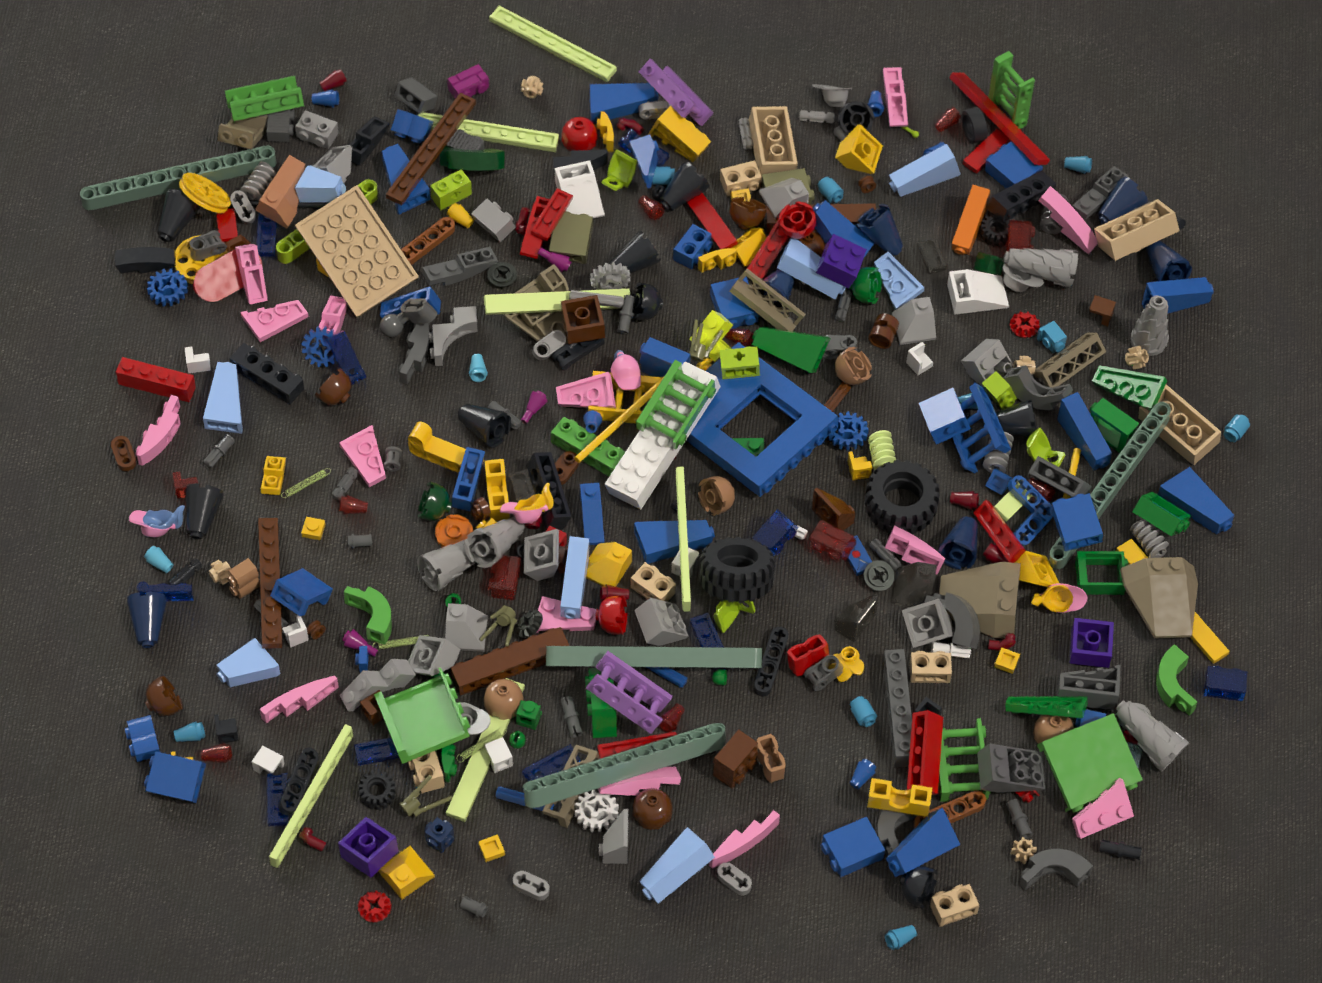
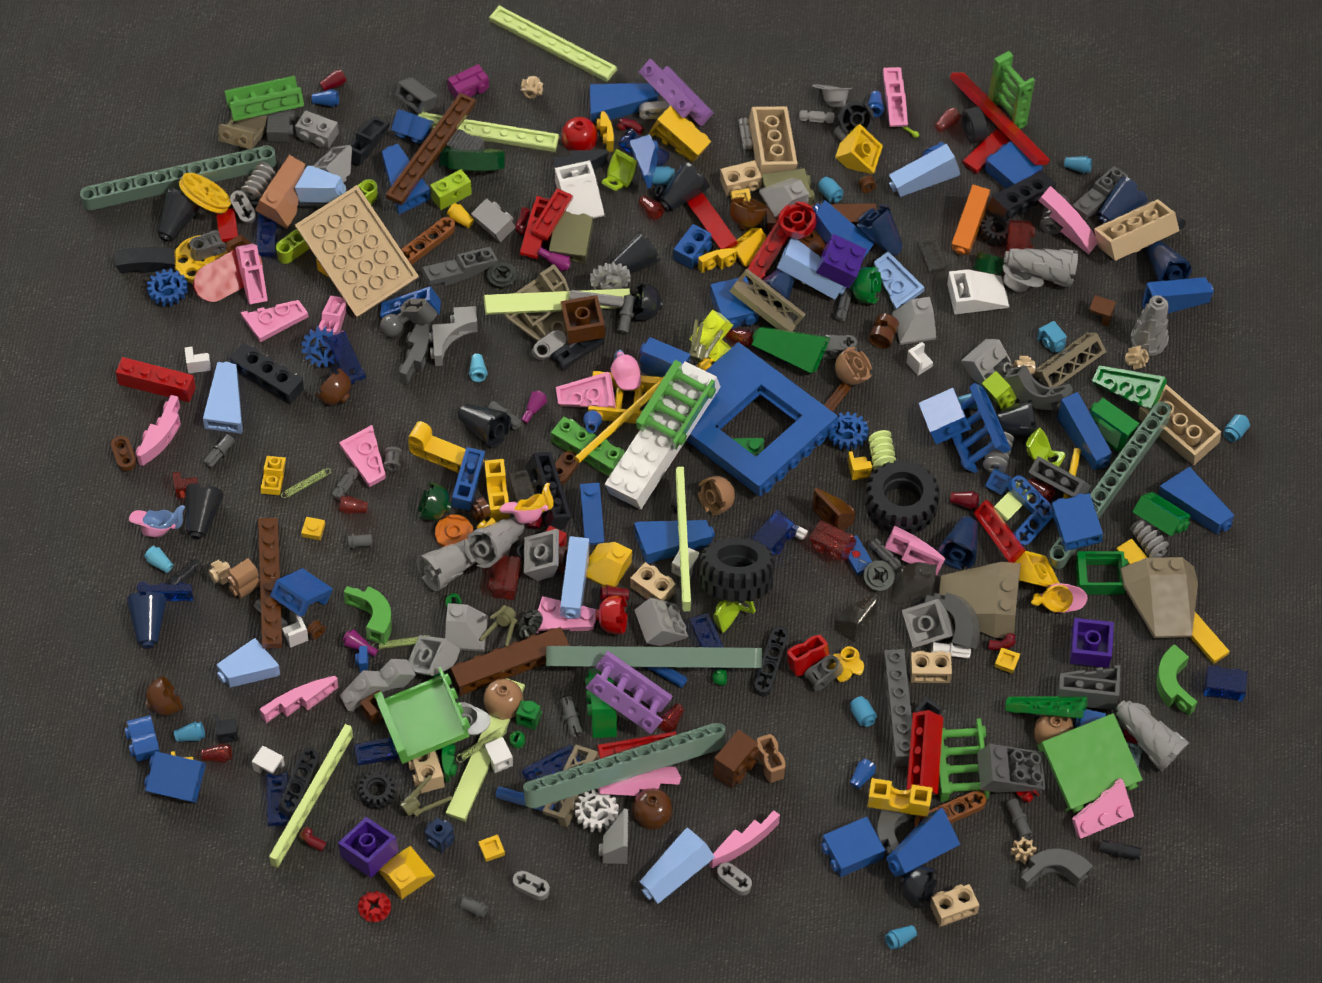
(739, 363): lime brick -> none
(994, 554): dark red cone -> none
(1024, 331): red gear -> none

